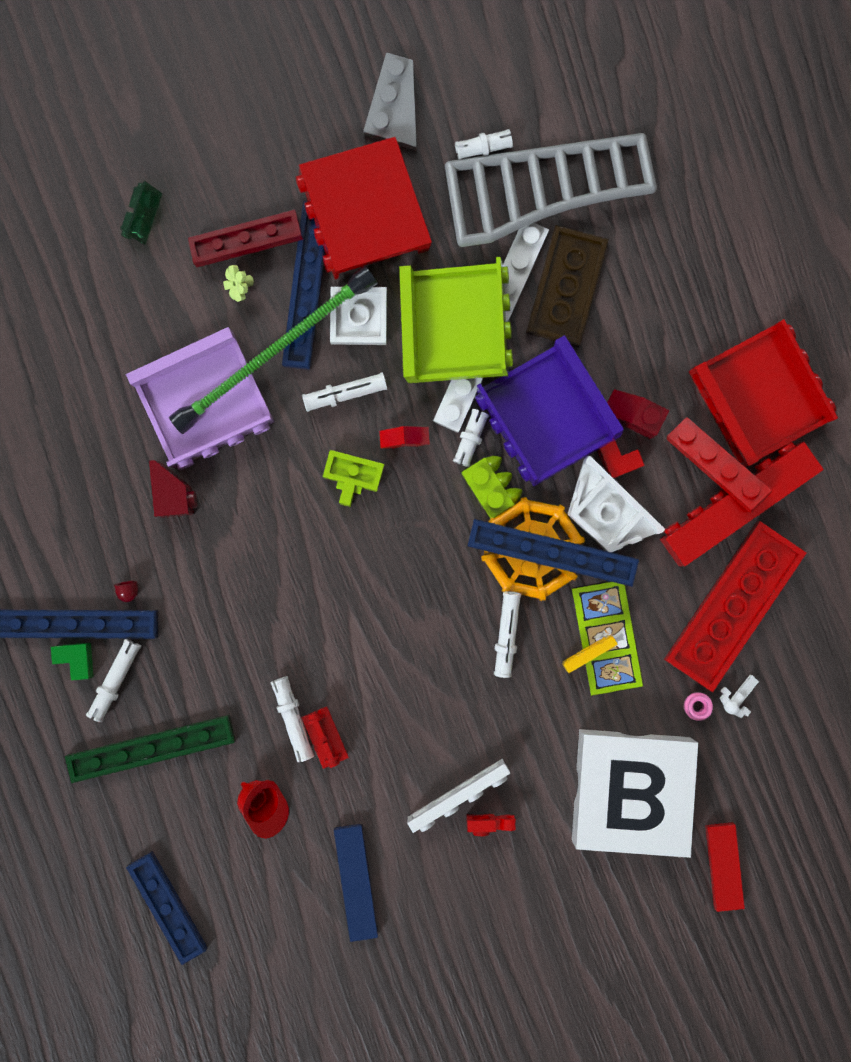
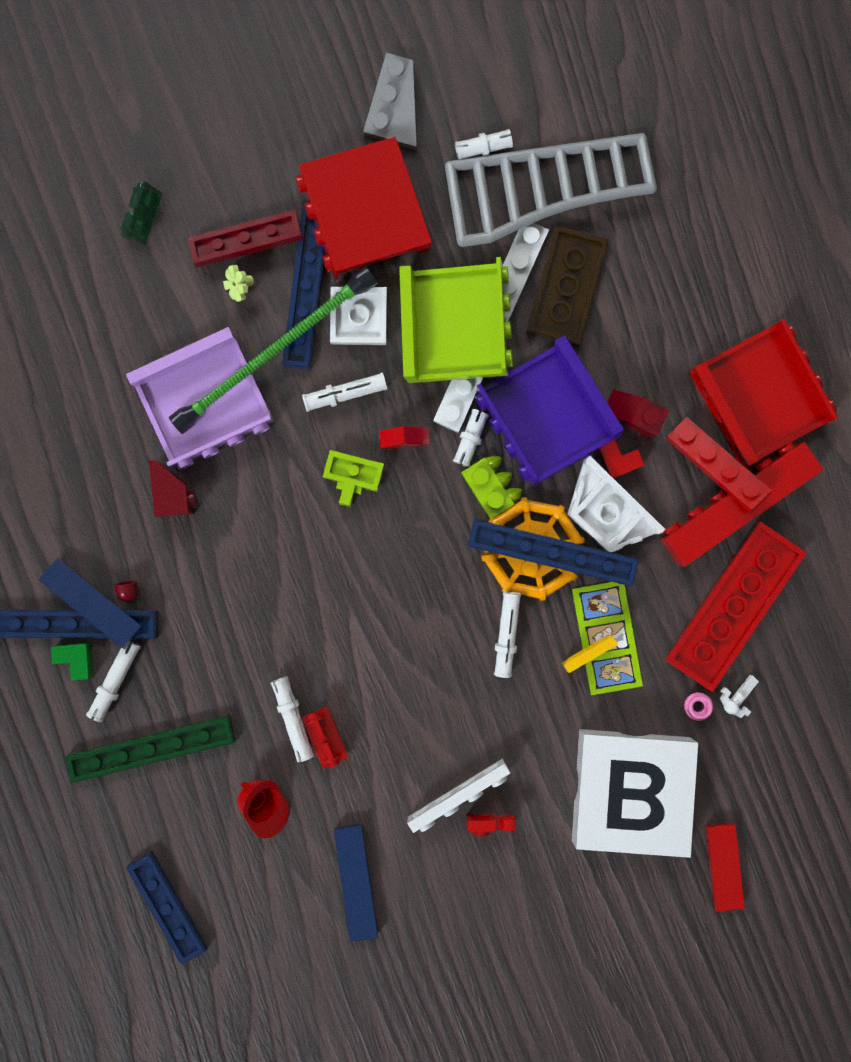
(90, 603): none -> dark blue tile

